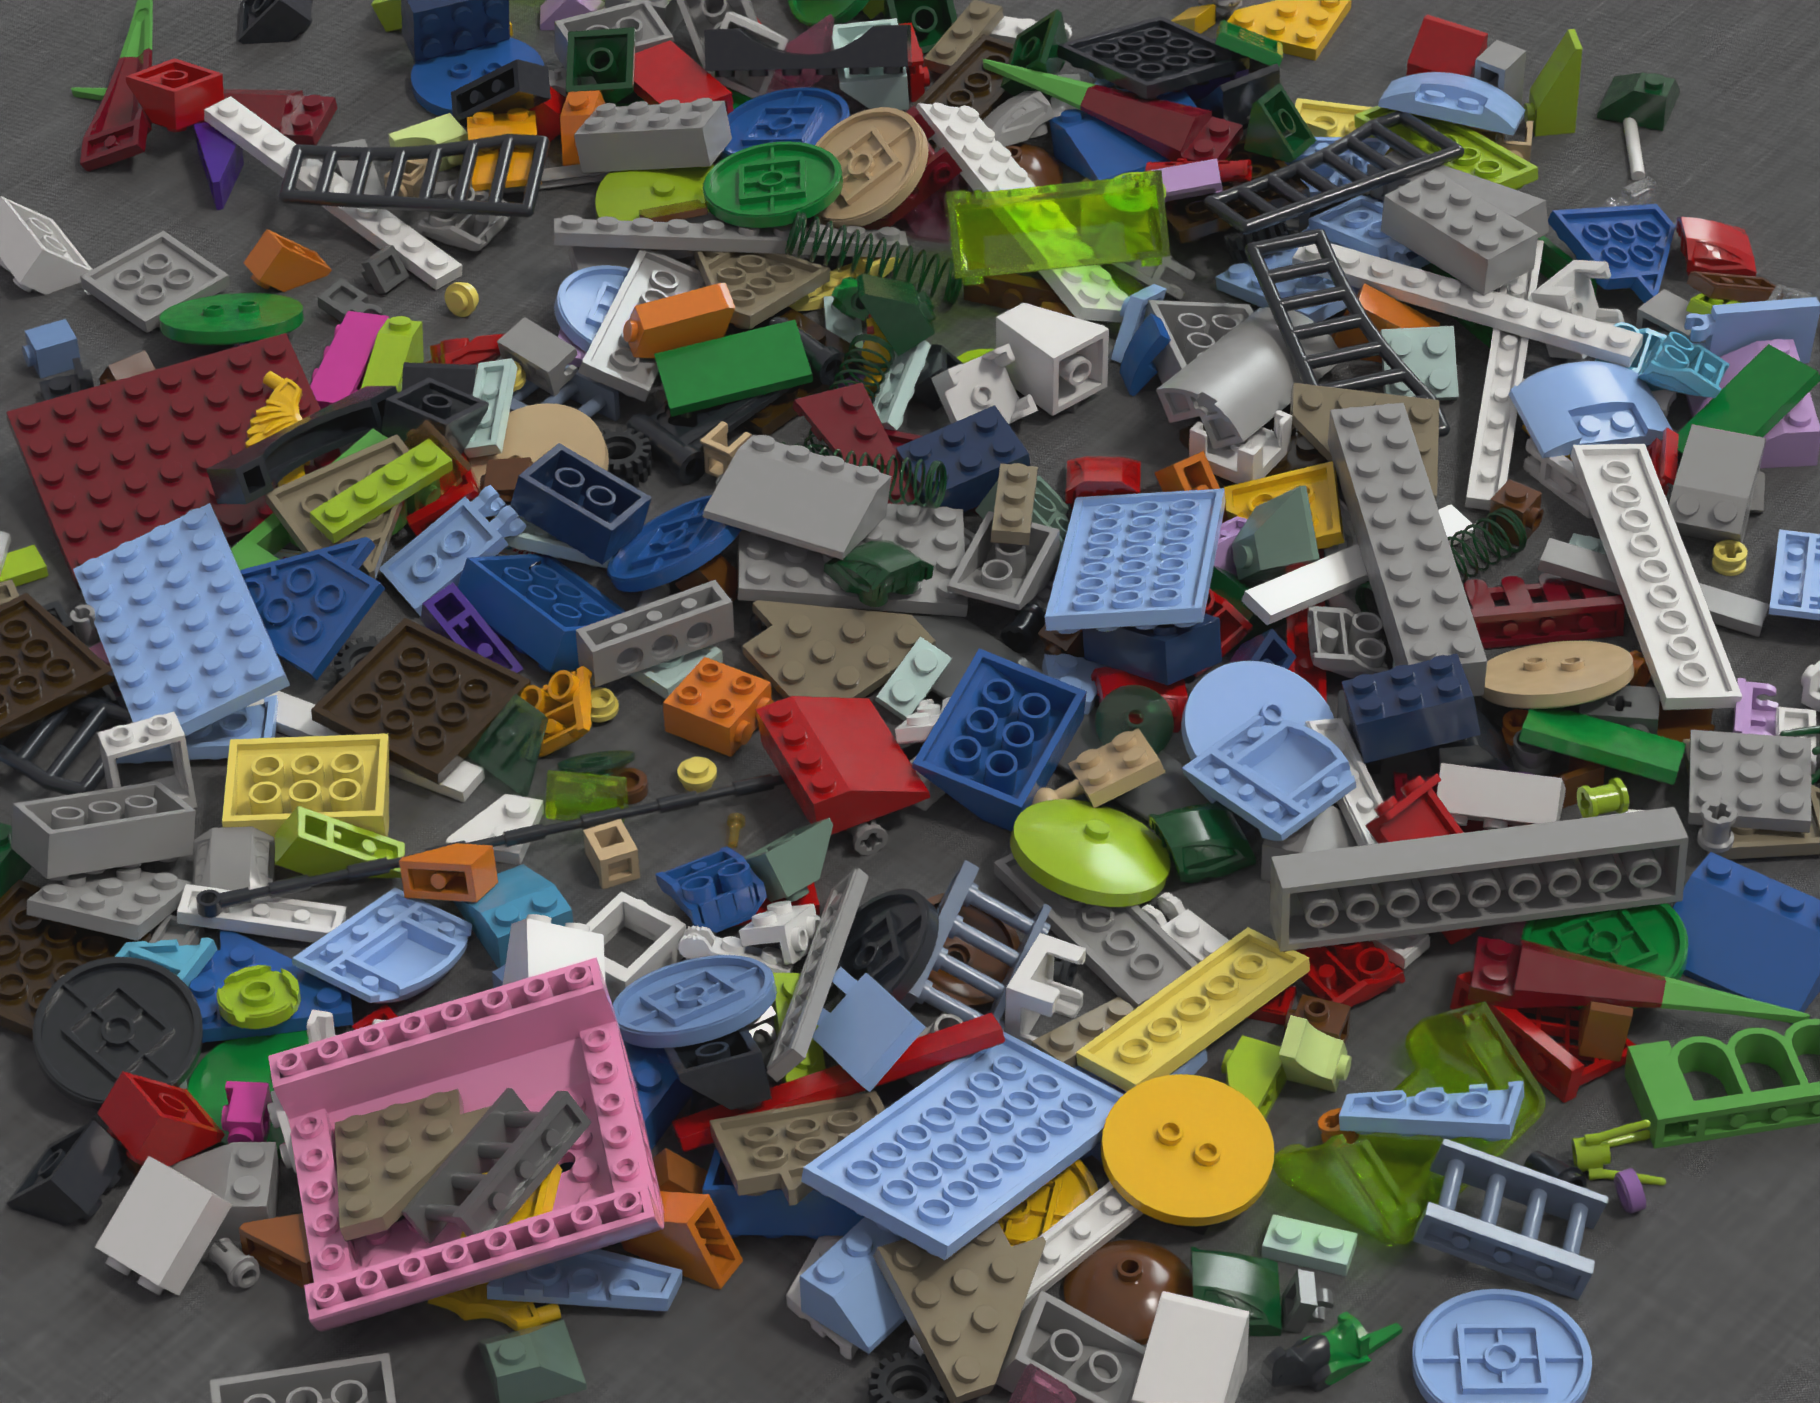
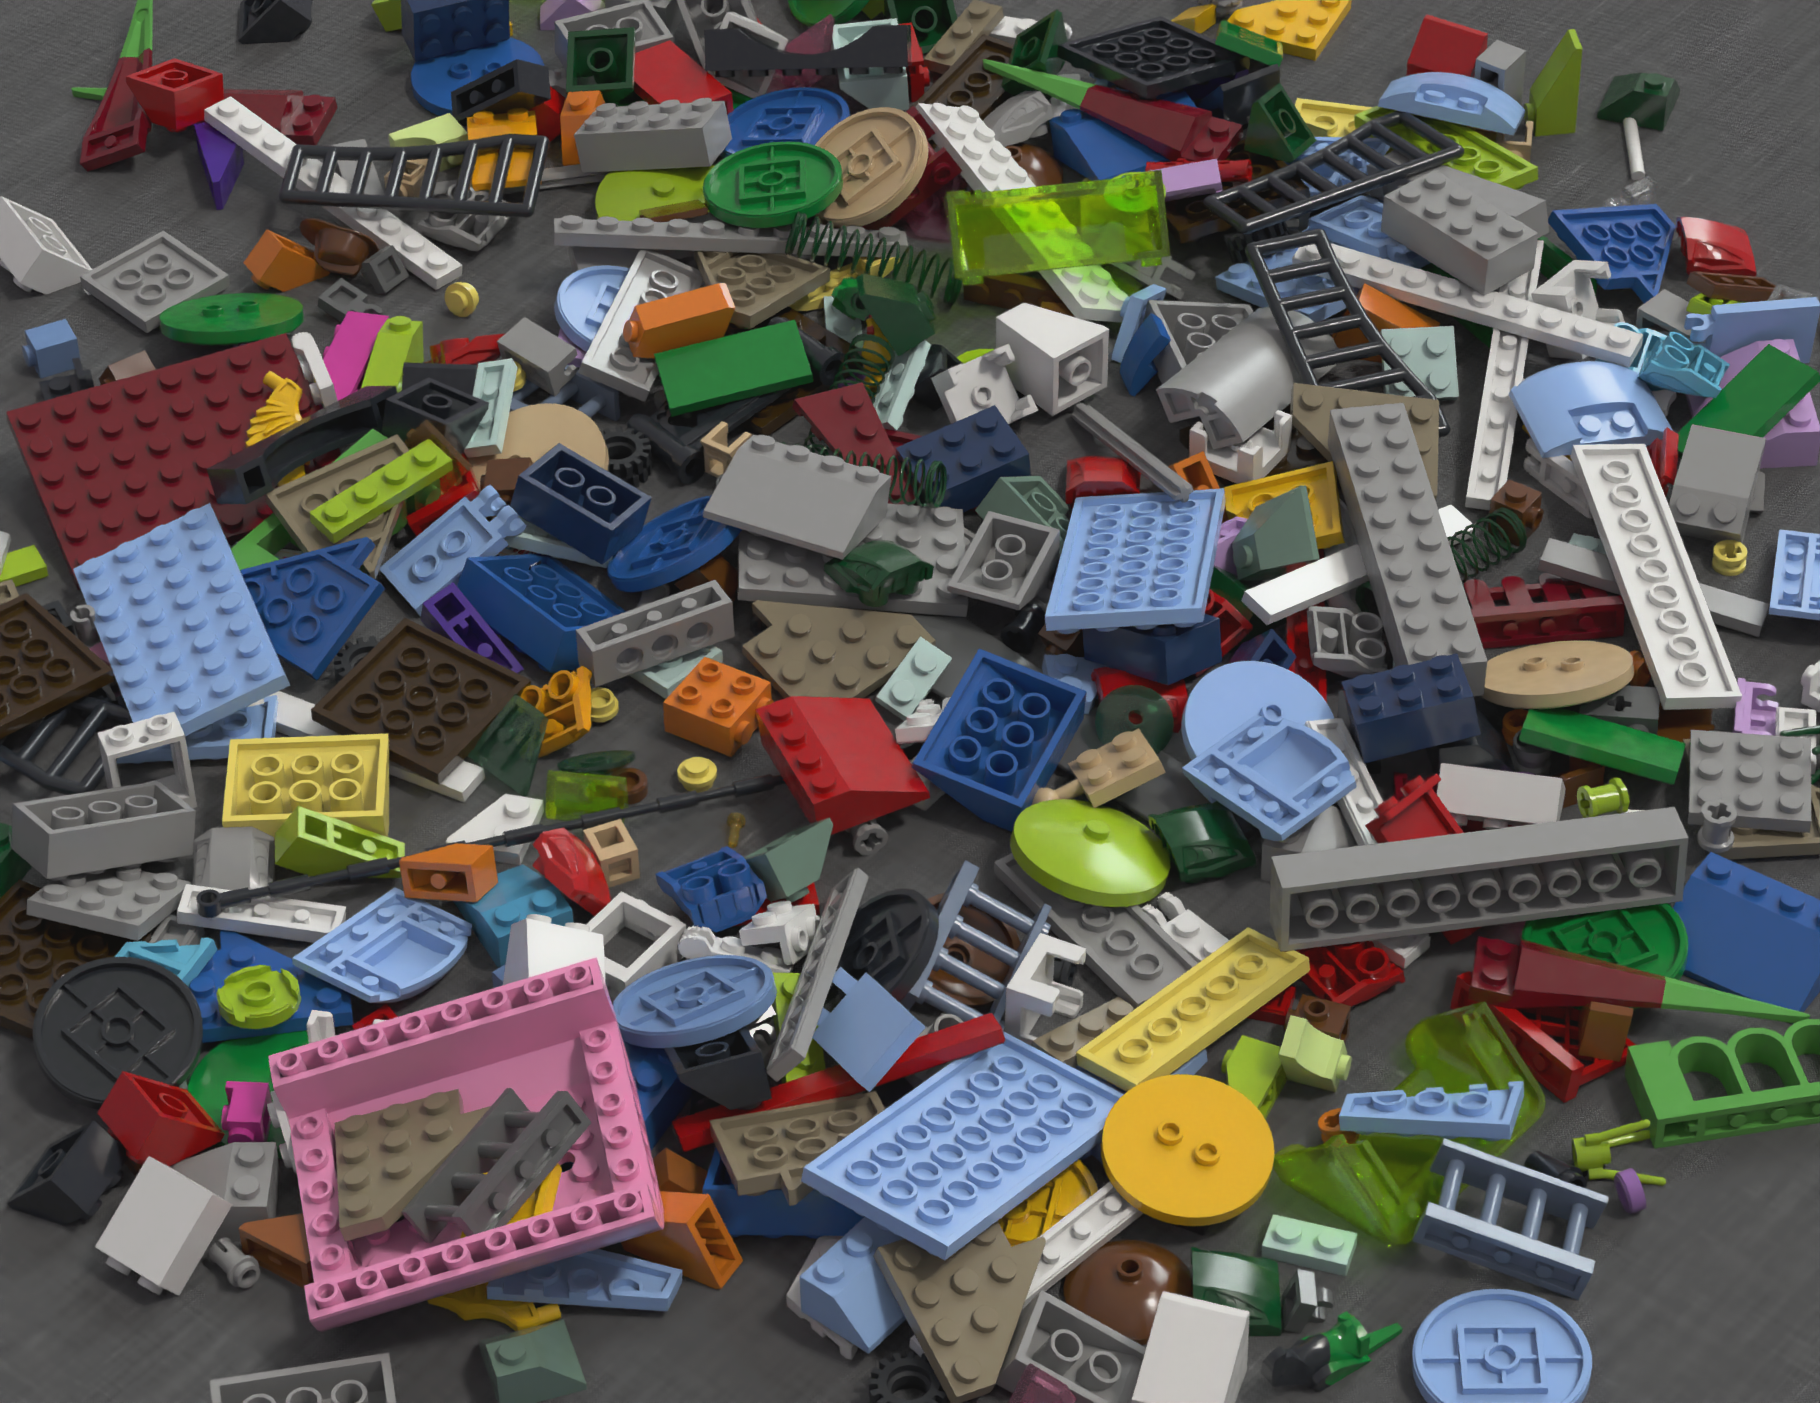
(314, 369): none -> white hinge
(338, 248): none -> reddish brown piece
(572, 869): none -> red slope
(1014, 504): dark tan plate -> none
(1132, 452): none -> light grey axle

